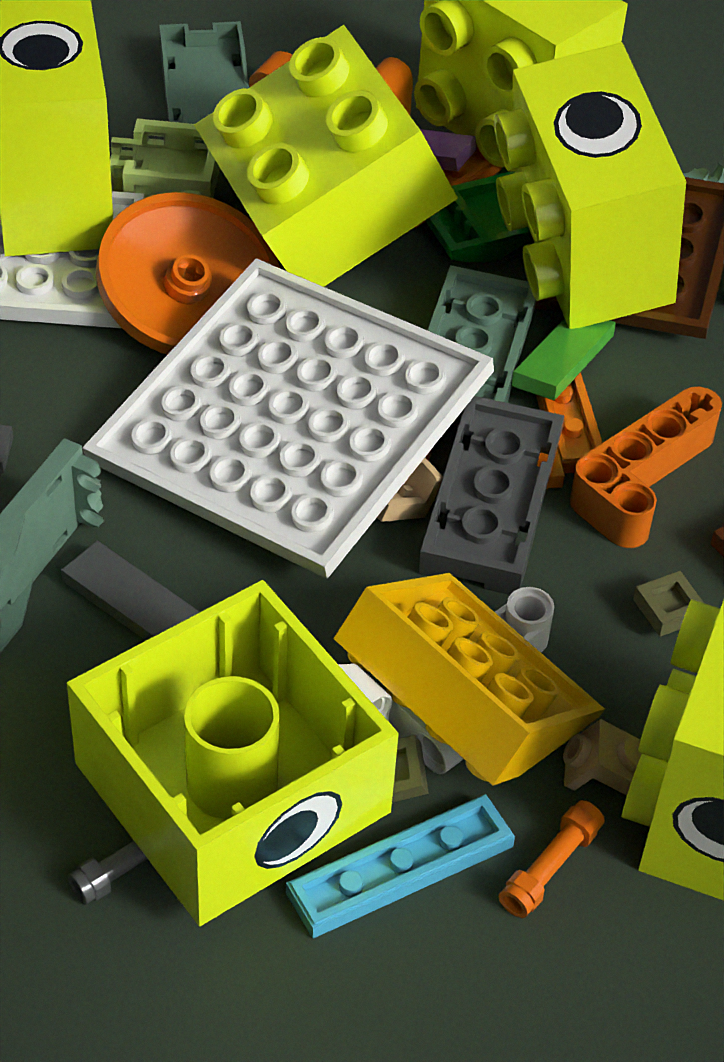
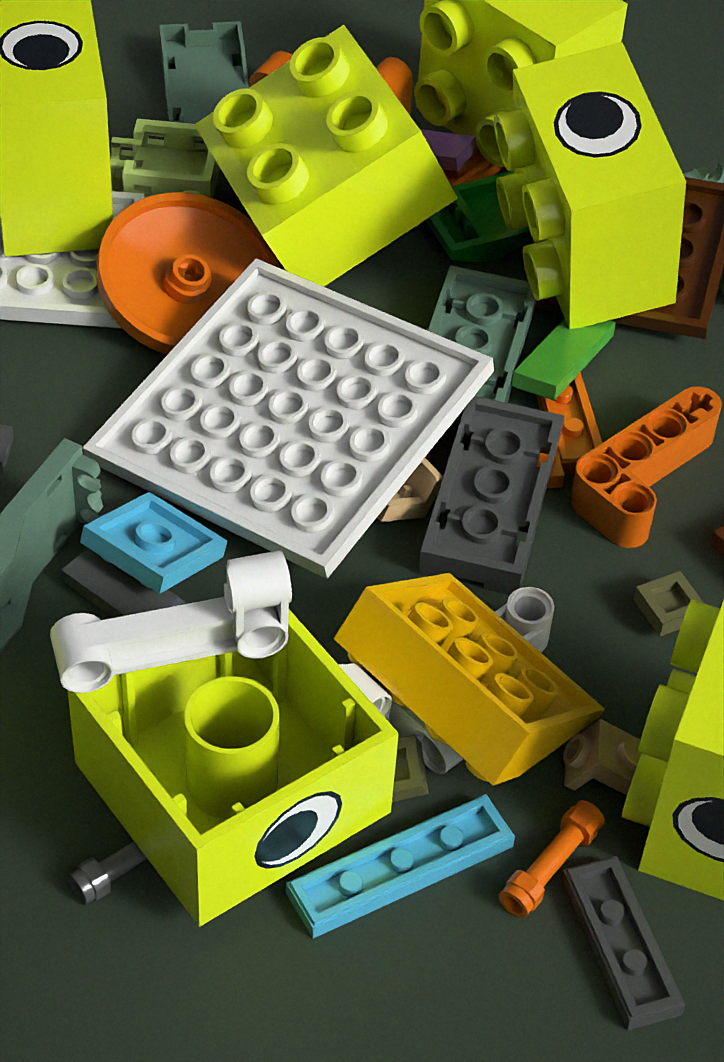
(153, 542): none -> medium azure plate
(245, 620): none -> white piece
(622, 943): none -> dark grey tile

